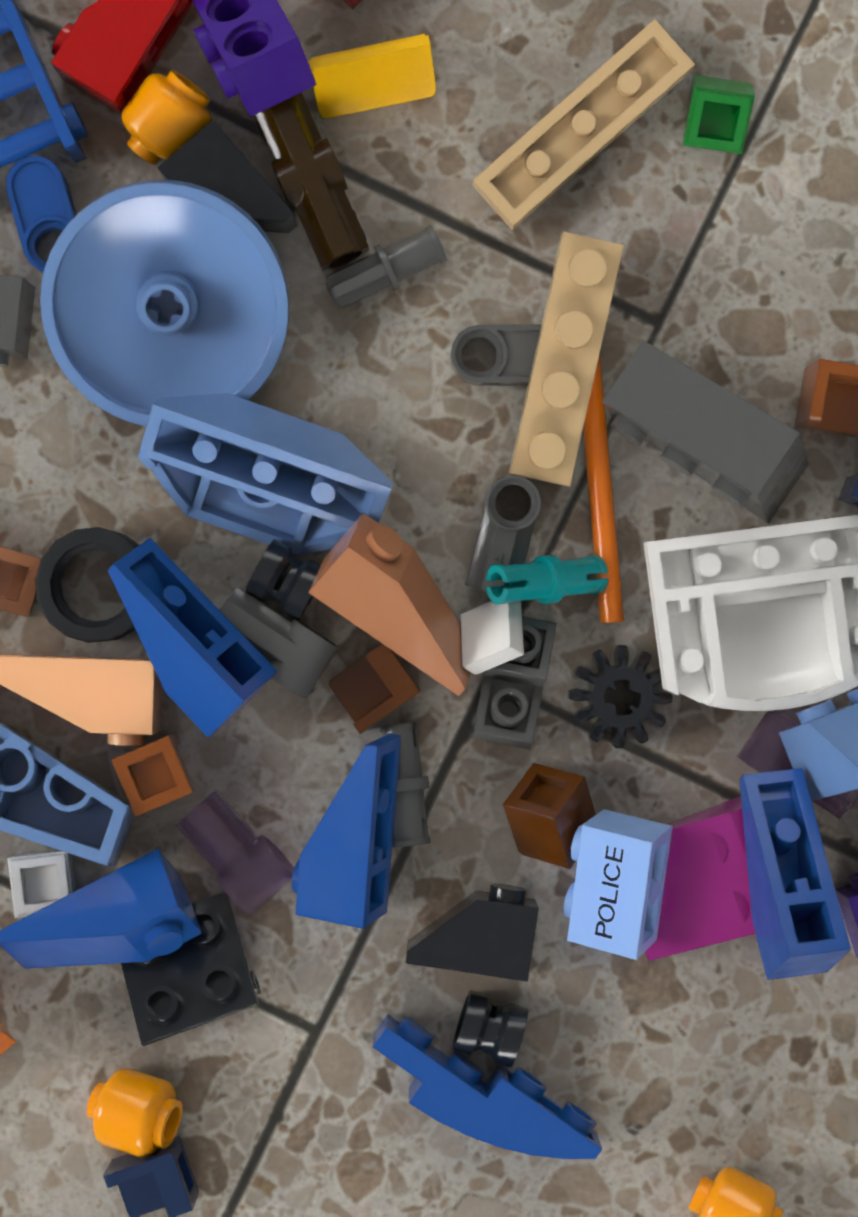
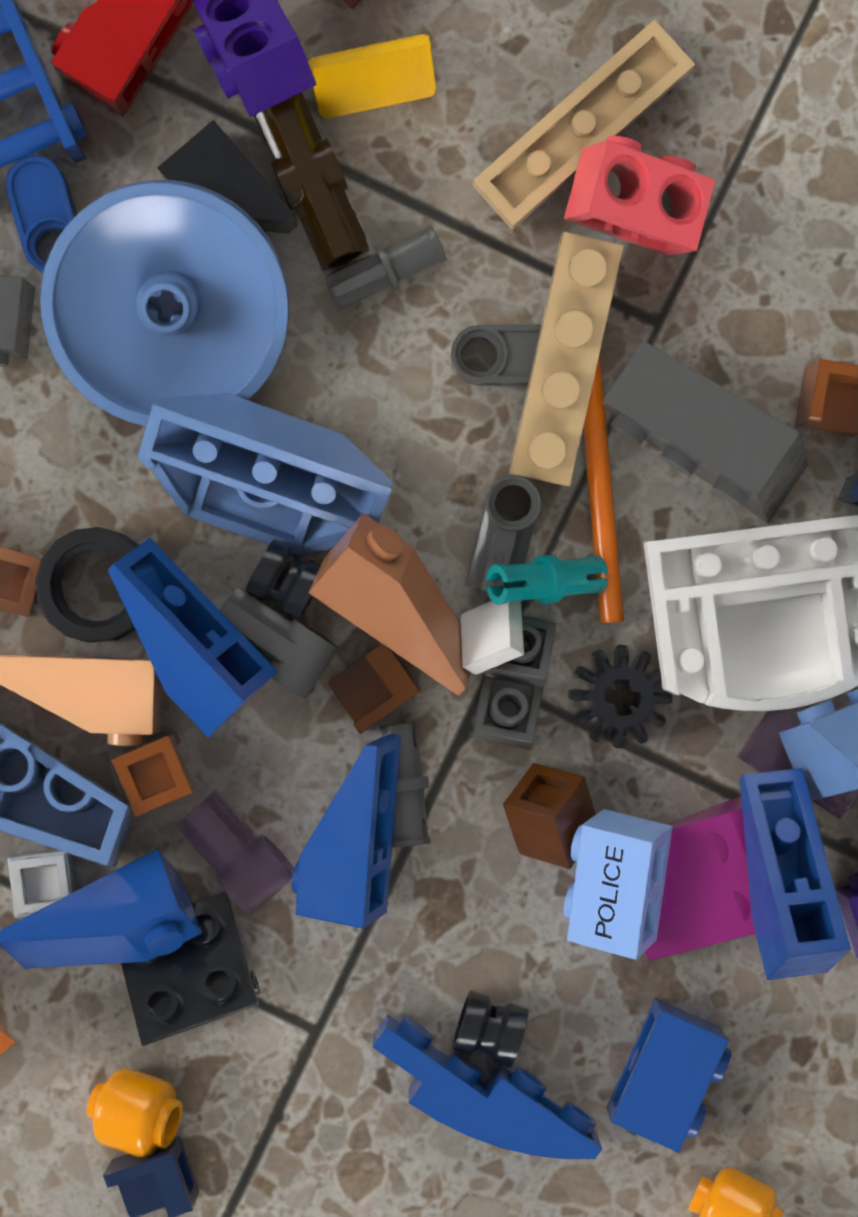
(164, 115): light orange head -> none
(481, 935): black slope -> none
(638, 210): none -> coral brick
(669, 1076): none -> blue brick
(718, 114): green slope -> none

